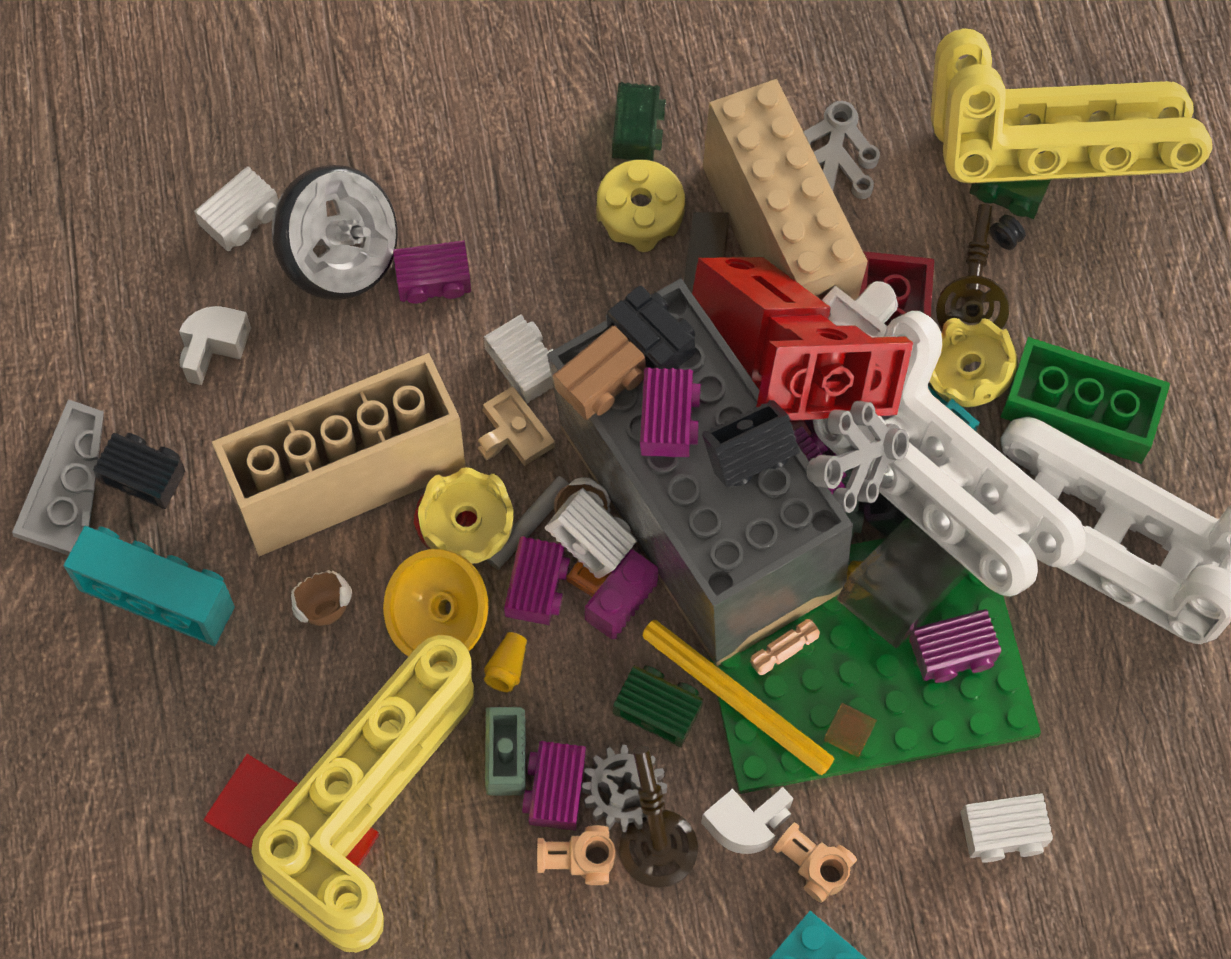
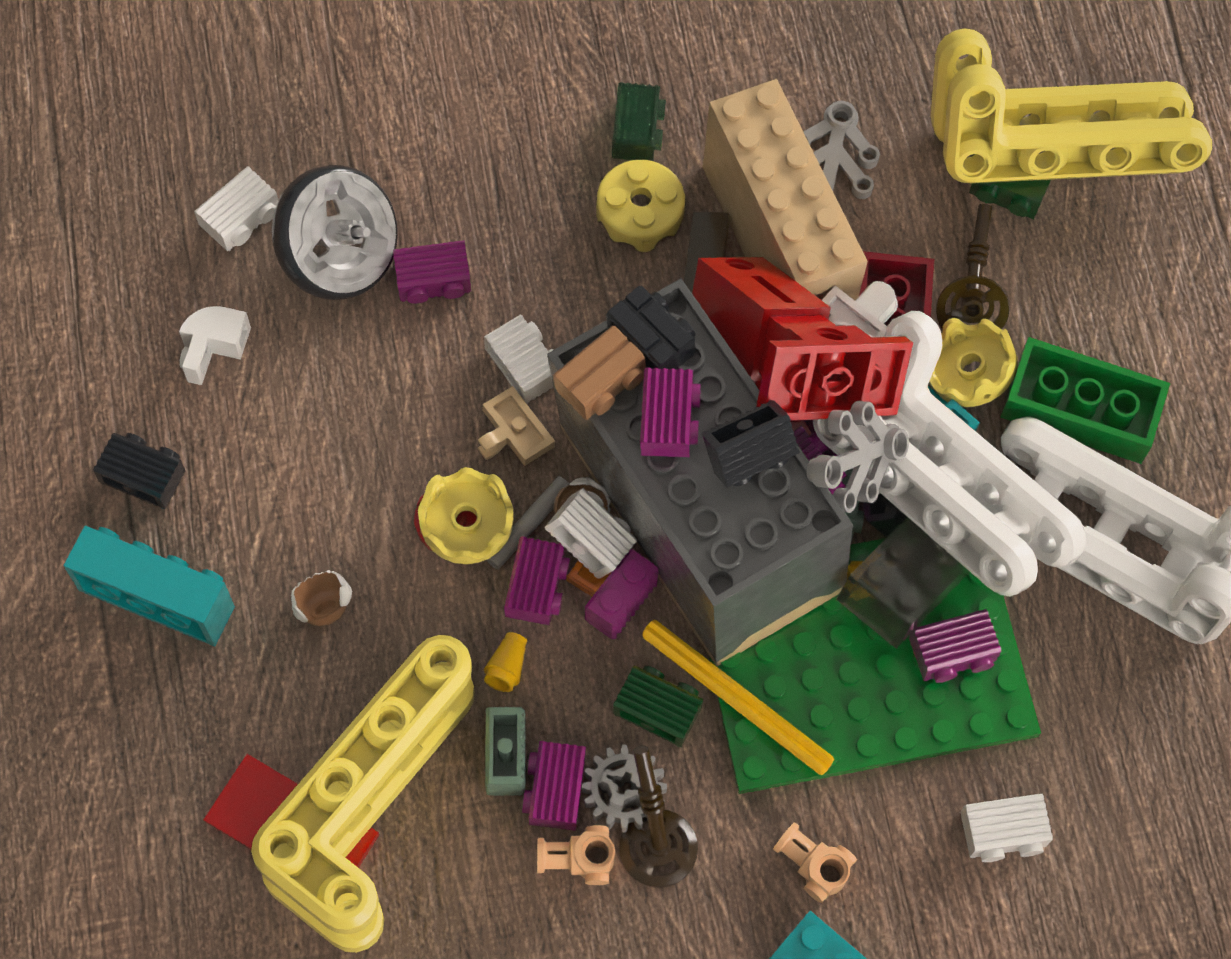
(65, 482): light grey wing -> none
(342, 454): tan brick -> none
(418, 599): yellow dish -> none
(742, 829): white brick -> none
(784, 647): light nougat axle -> none
(850, 730): clear orange plate -> none
(1007, 232): black bush -> none

